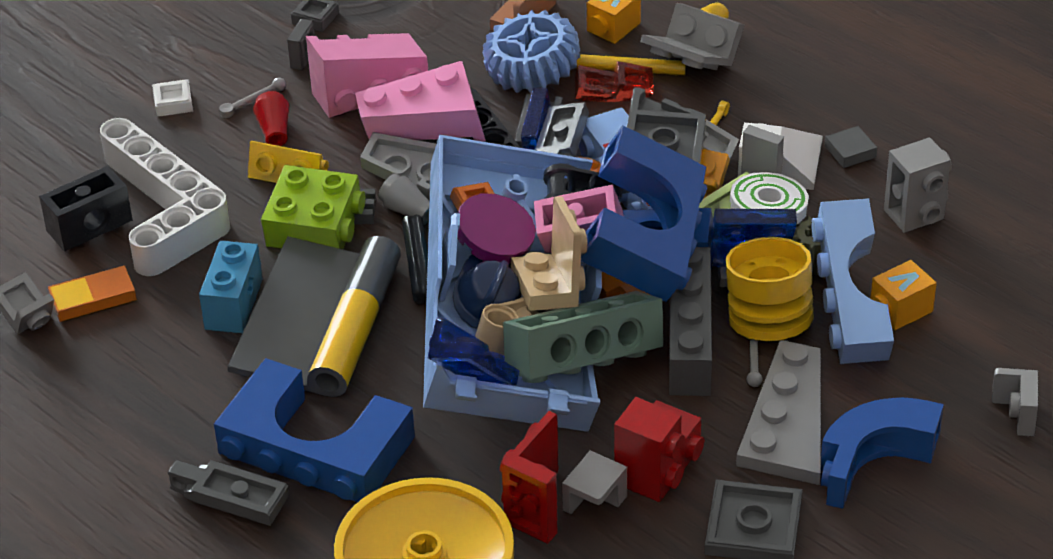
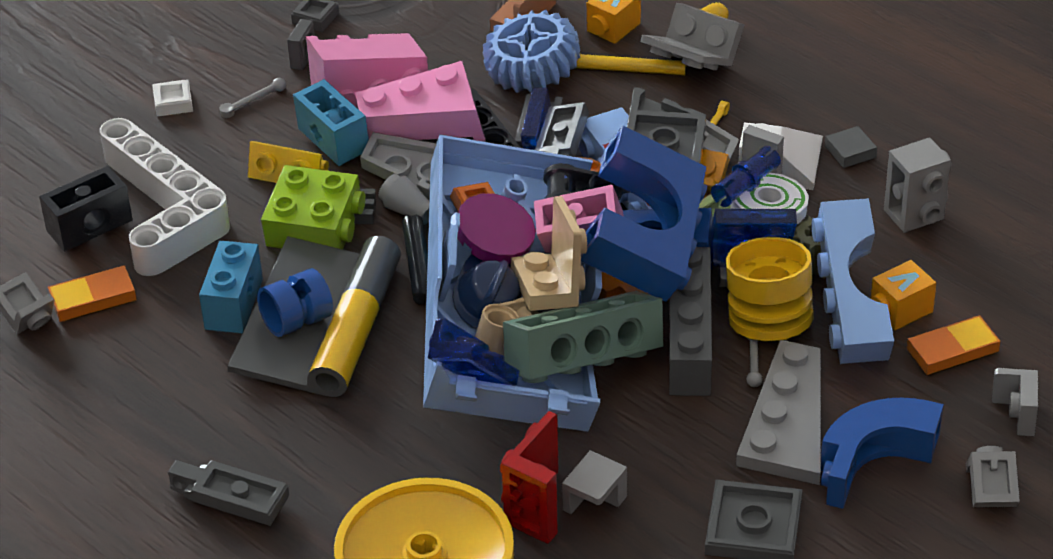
(272, 115): red cone -> none
(291, 303): none -> blue wheel
(331, 122): none -> dark azure brick
(343, 465): blue arch -> none
(614, 86): clear red slope -> none
(656, 446): red brick -> none
(745, 176): none -> clear blue pin
(953, 345): none -> orange tile
(993, 477): none -> light grey bracket

